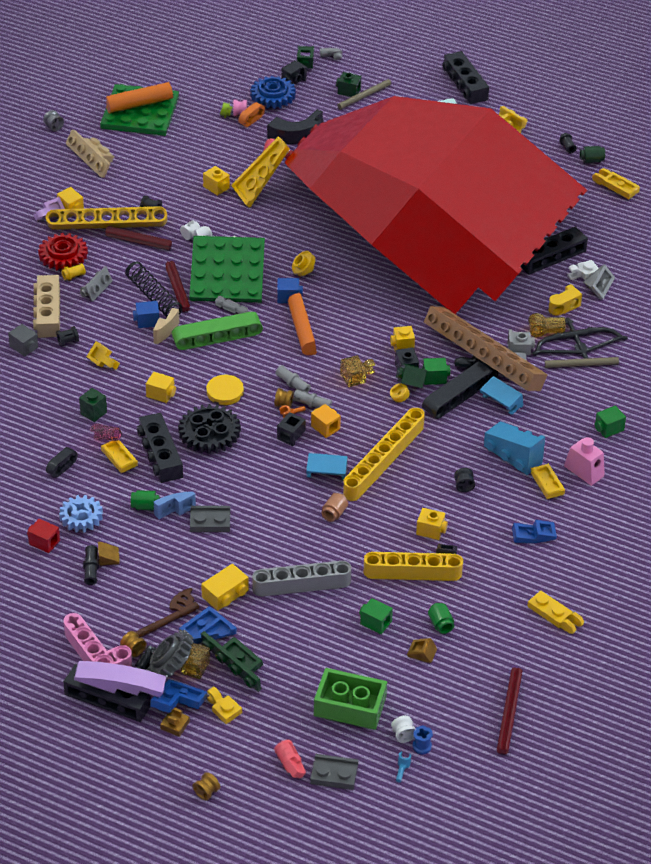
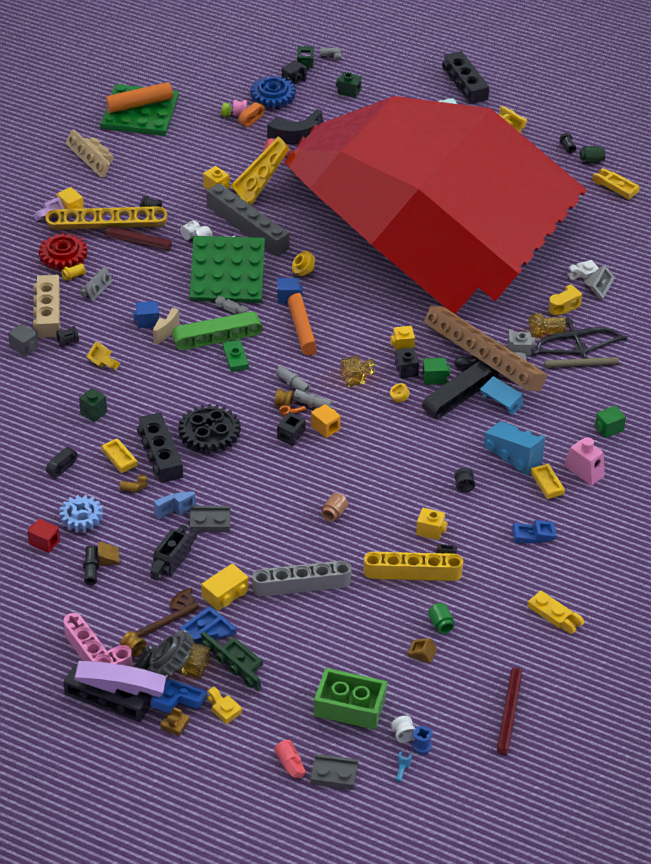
(53, 120): flat silver wheel -> none
(106, 432): clear pink bar -> none
(140, 484): none -> pearl gold arm
(143, 499): green brick -> none
(144, 292): black piece -> none
(160, 387): yellow brick -> none
(172, 552): none -> black hinge
(177, 285): dark red axle -> none
(206, 786): pearl gold wheel -> none
(225, 389): yellow tile -> none
(235, 355): none -> green plate
(247, 219): none -> dark grey brick
(326, 464): dark azure hinge -> none
(363, 94): dark tan bar -> none
(375, 616): green brick -> none
(383, 454): yellow beam -> none
(411, 375): dark green brick -> none
(557, 249): black brick -> none

